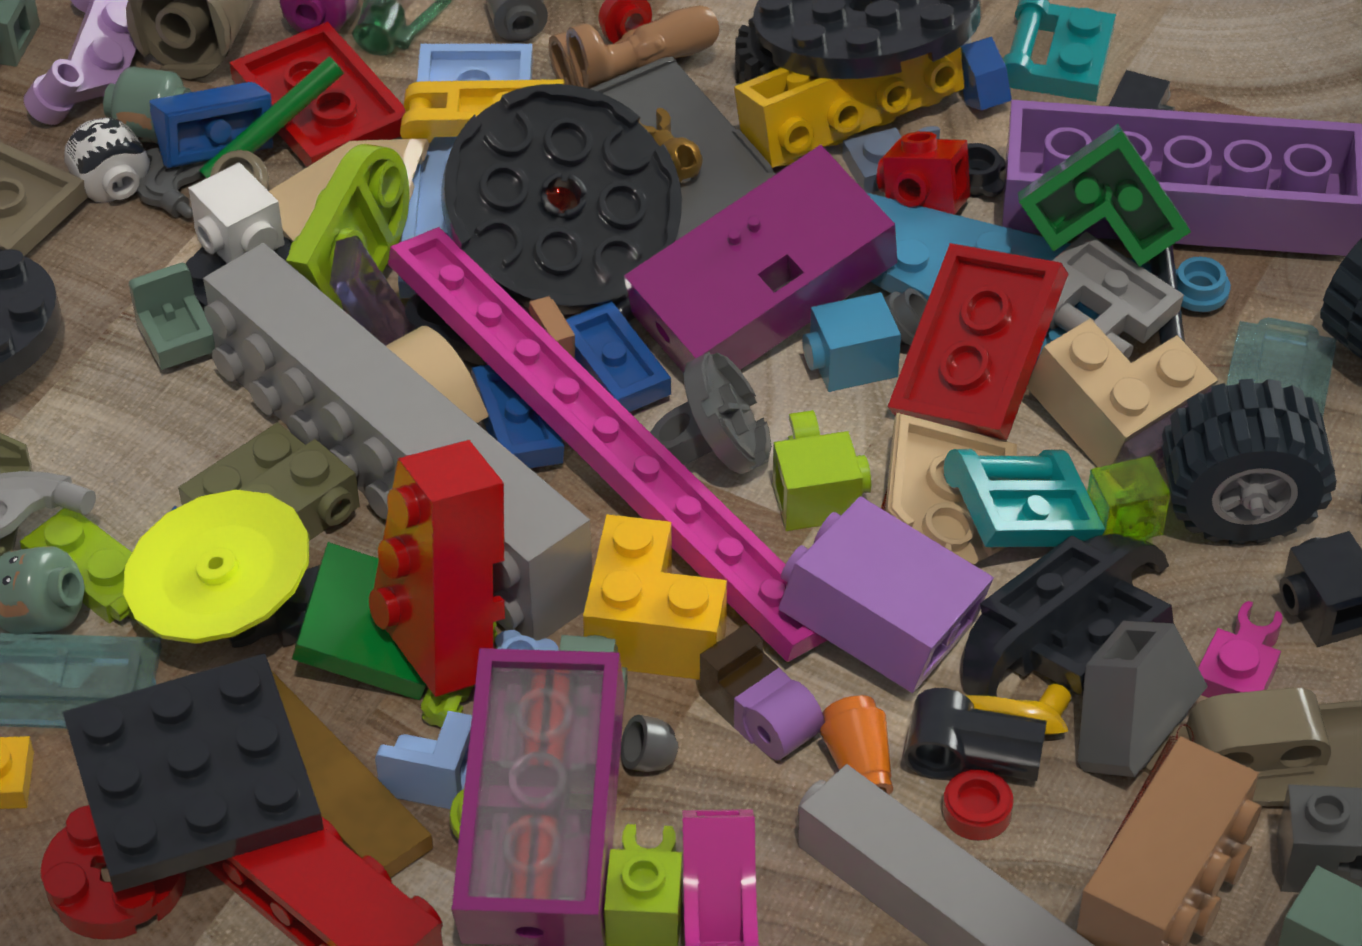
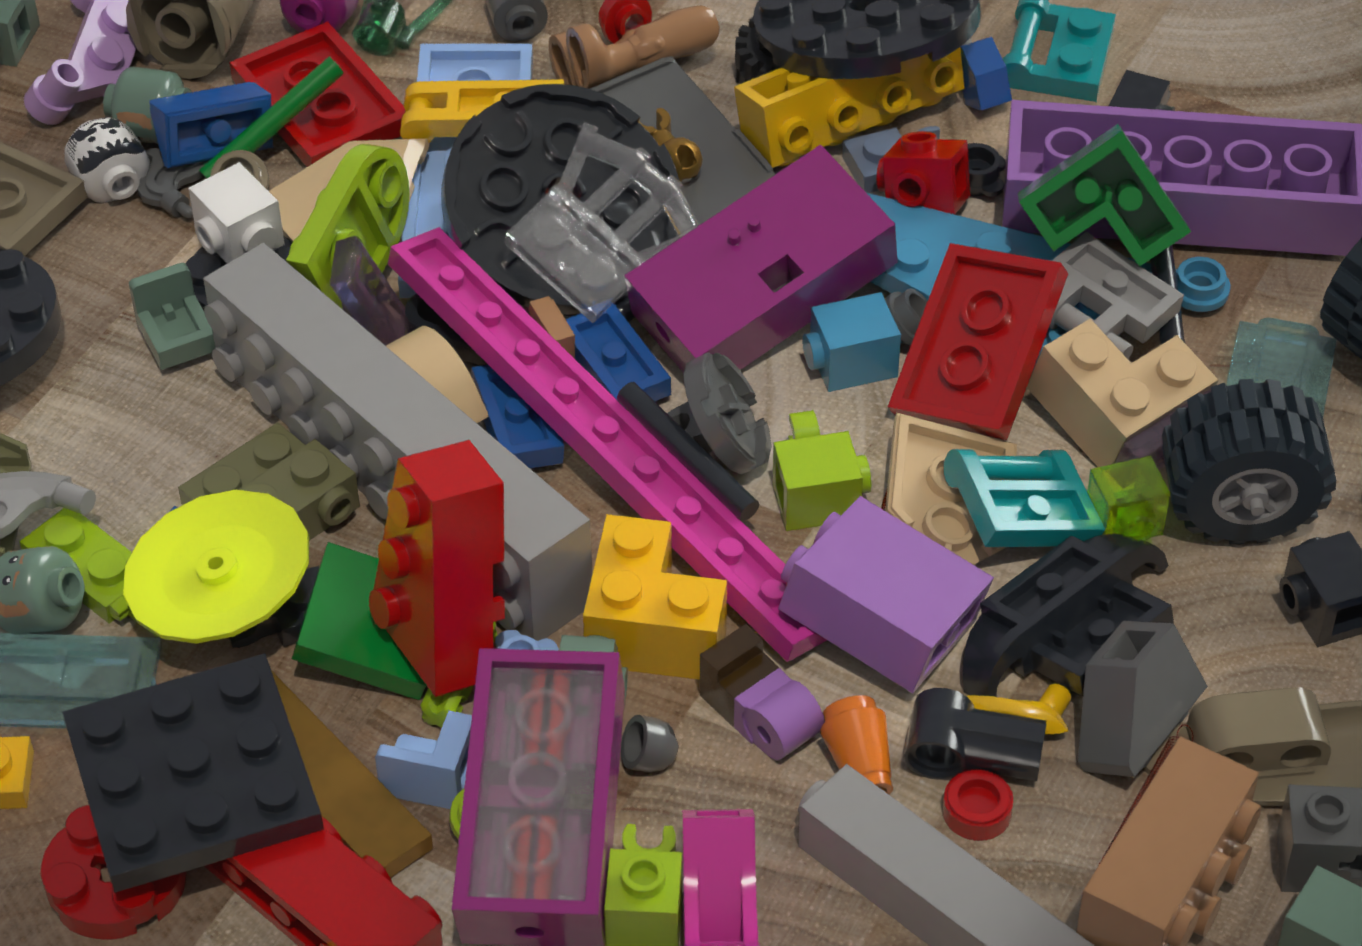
(575, 247): none -> clear plate
(688, 451): none -> black bar
(1241, 659): dark pink plate -> none

